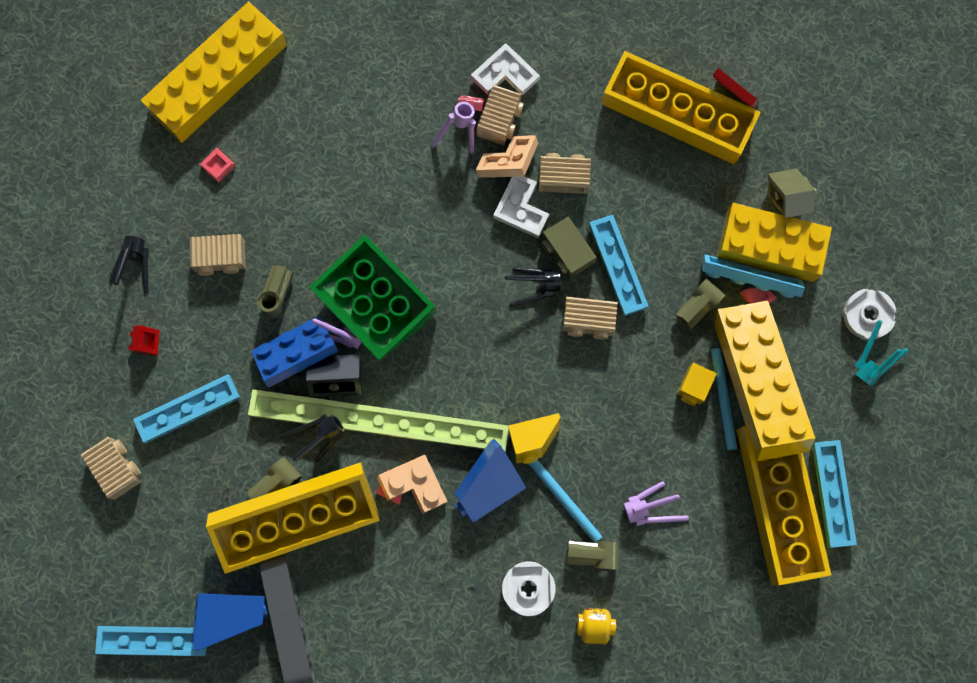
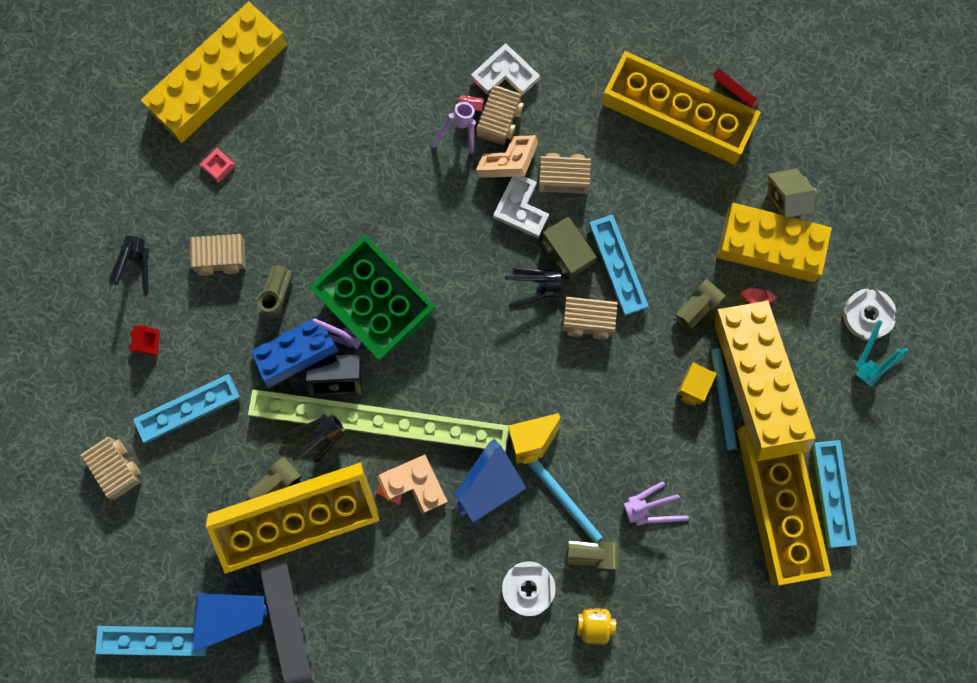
(758, 277): medium azure plate -> none

